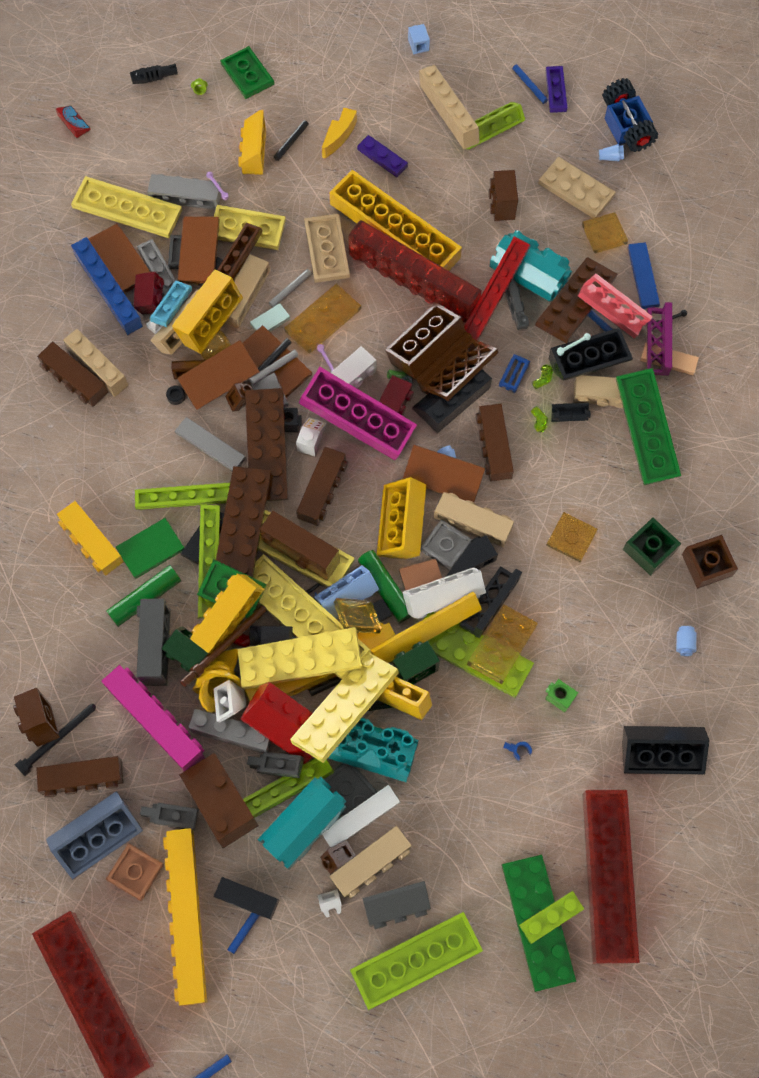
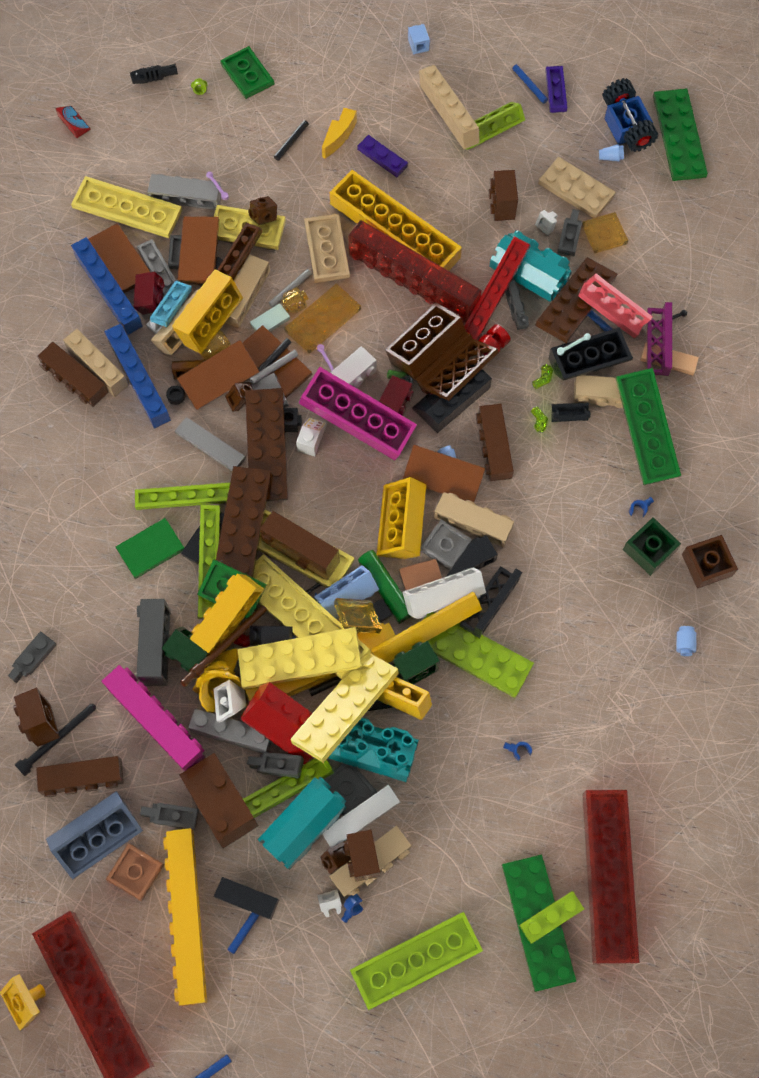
(22, 1001): none -> yellow tile
(32, 657): none -> dark grey hinge
(90, 538): yellow brick -> none
(137, 376): none -> blue brick
(151, 589): green brick -> none
(253, 144): yellow slope -> none
(263, 210): none -> reddish brown brick
(294, 300): none -> clear yellow head
(321, 486): reddish brown brick -> none
(352, 907): none -> blue piece
(363, 855): none -> reddish brown brick
(397, 905): dark grey slope -> none
(496, 337): none -> red wheel
(502, 644): clear yellow plate -> none
(509, 385): blue tile -> none
(546, 221): none -> white tile
(562, 704): bright green brick -> none
(570, 234): none -> dark grey hinge
(571, 537): clear yellow tile -> none
(643, 275): blue tile -> none
(643, 504): none -> blue piece
(664, 750): black slope -> none
(680, 134): none -> green plate

